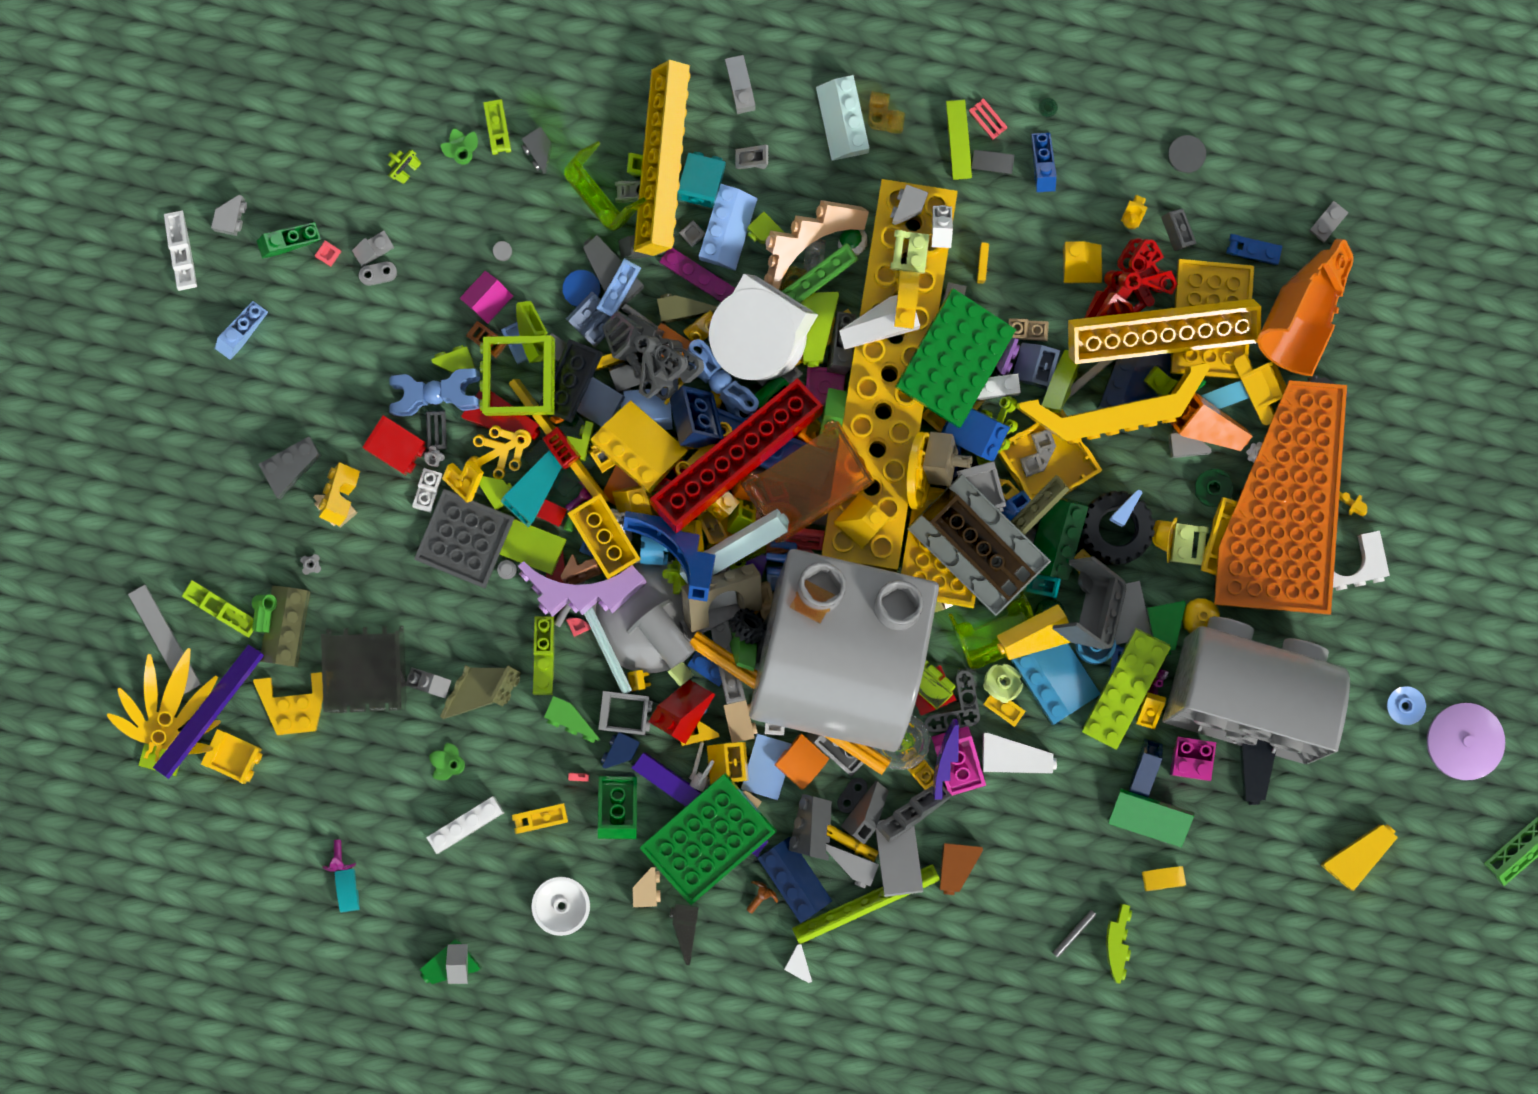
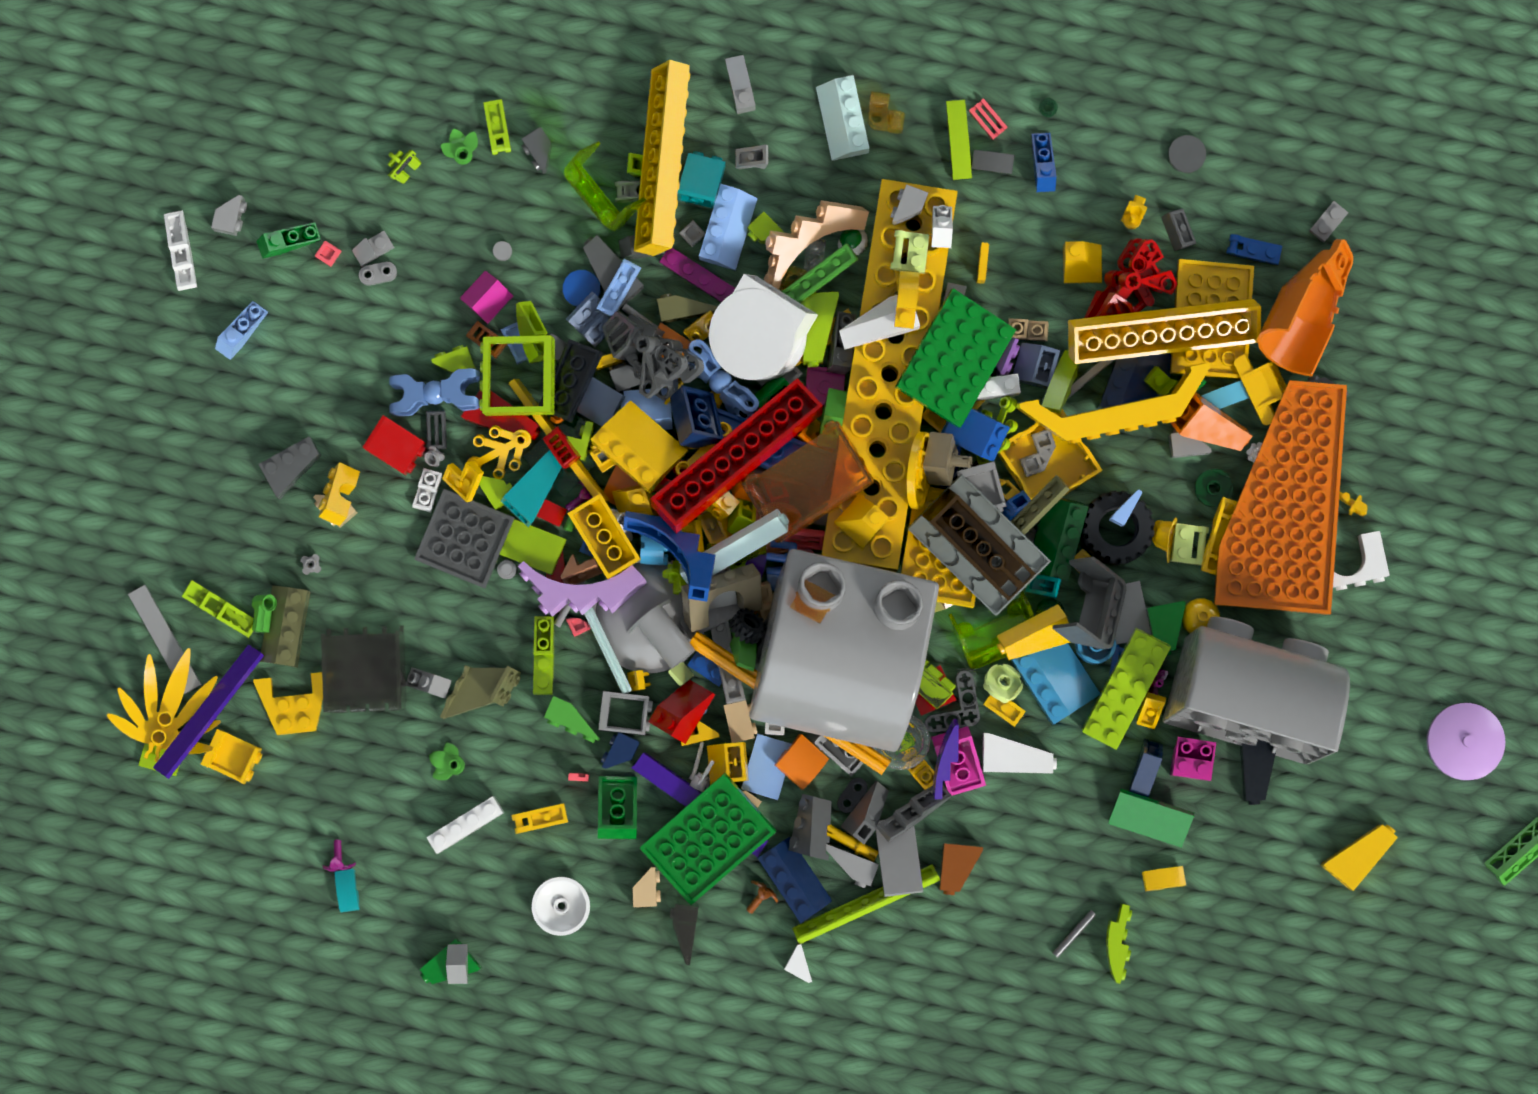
(1415, 702): light blue dish -> none

